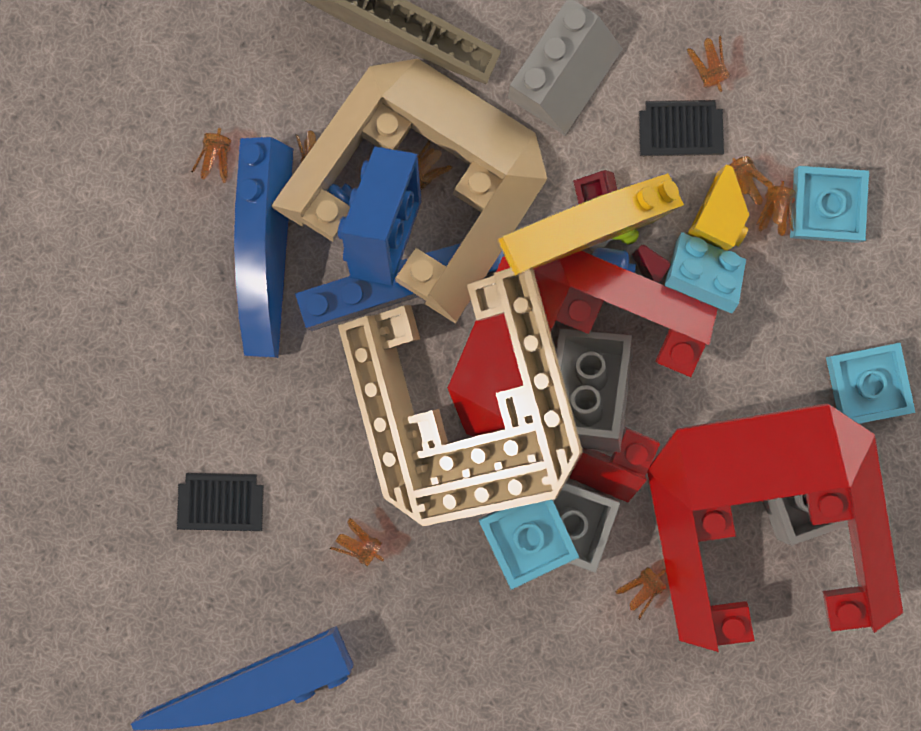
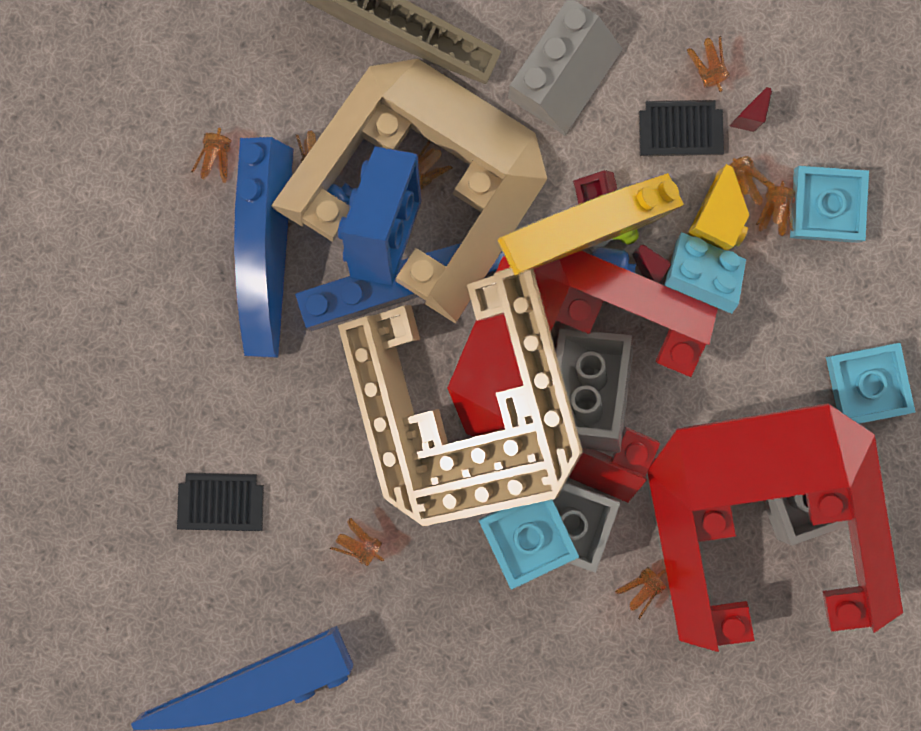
(755, 113): none -> dark red slope

